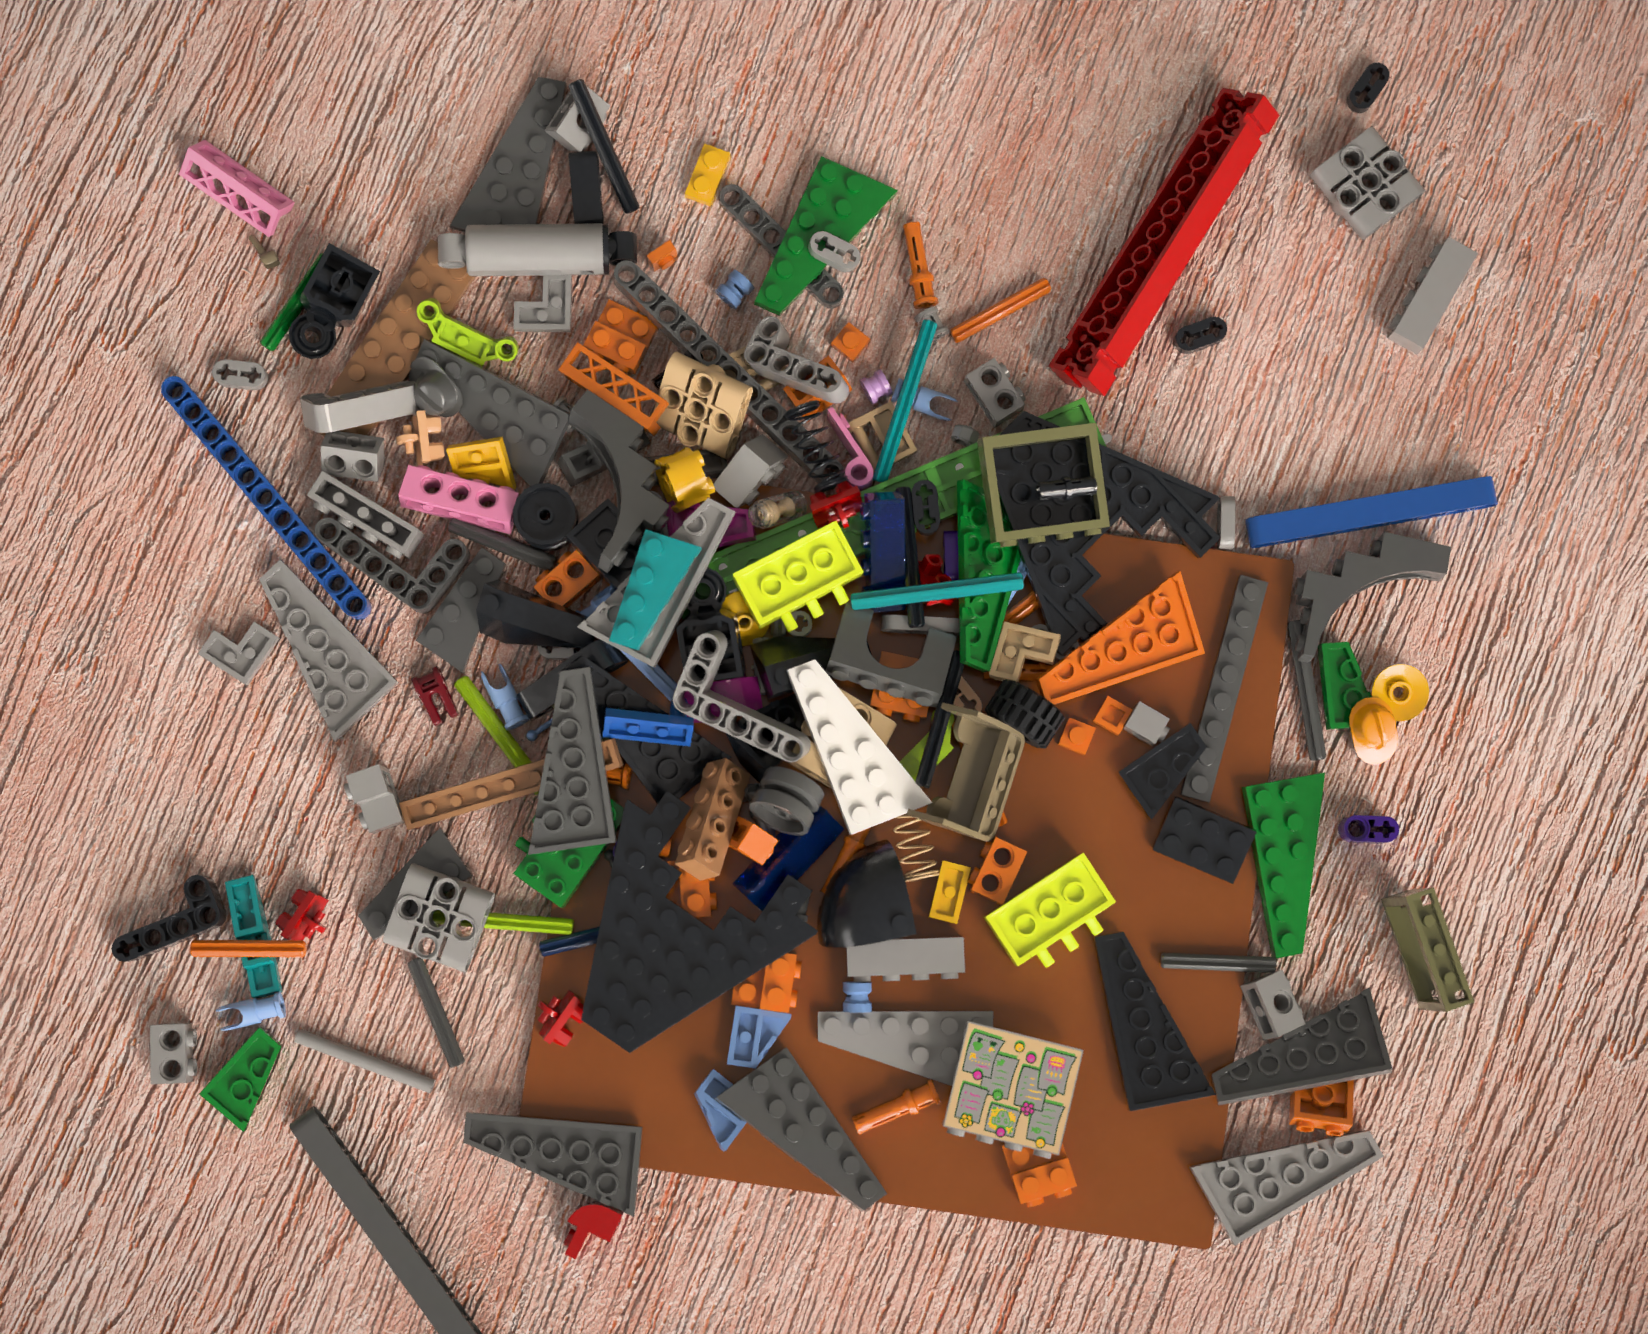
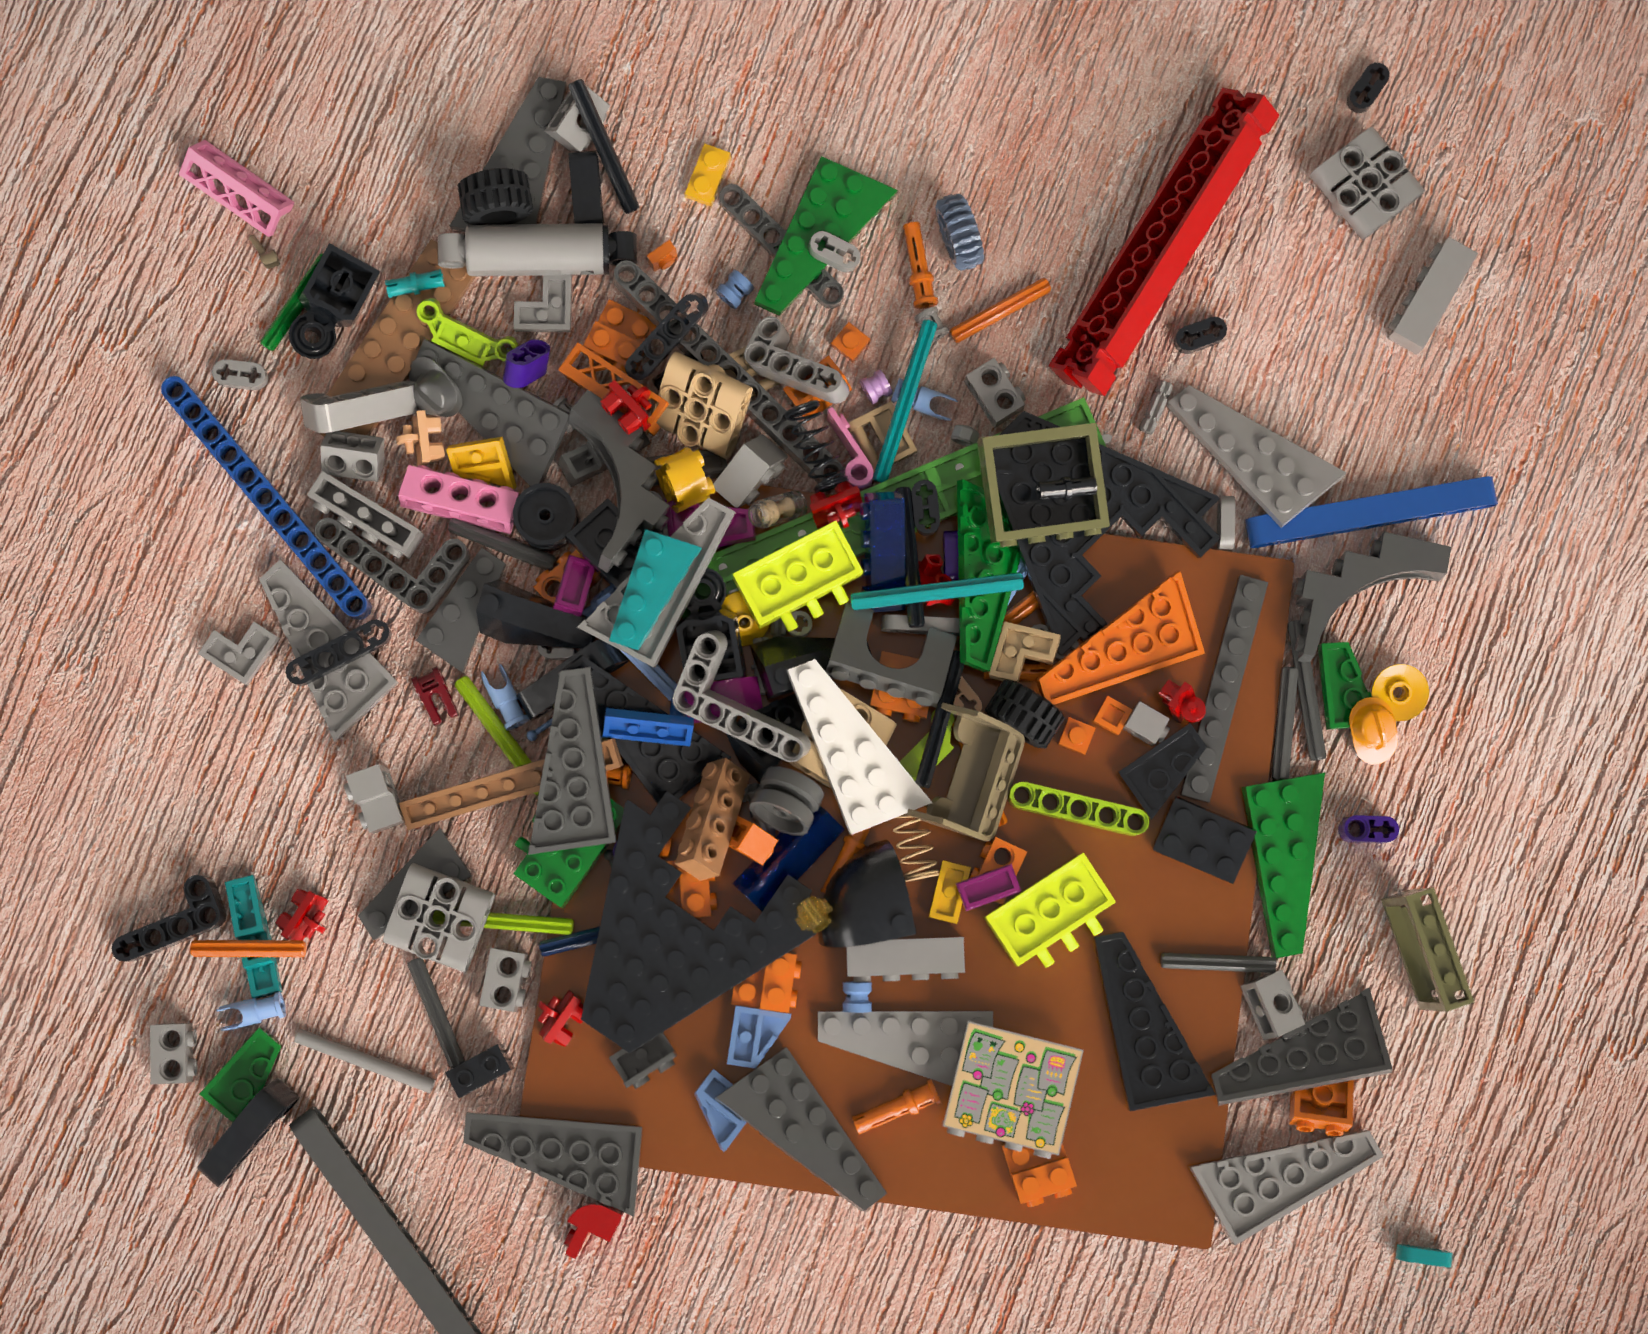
(247, 1131): none -> black beam
(340, 656): none -> black beam
(415, 283): none -> teal pin
(480, 1070): none -> black brick
(495, 197): none -> black tyre
(496, 978): none -> light grey brick
(526, 363): none -> dark purple beam
(574, 586): none -> magenta tile
(635, 415): none -> red hips
(636, 1066): none -> dark grey bracket
(665, 335): none -> black beam
(813, 914): none -> clear yellow gear
(959, 231): none -> sand blue gear
(988, 887): none -> magenta tile
(1091, 805): none -> lime beam
(1156, 407): none -> light grey axle
(1182, 702): none -> red hips
(1266, 465): none -> light grey wing
(1285, 723): none -> dark grey axle
(1424, 1255): none -> teal beam

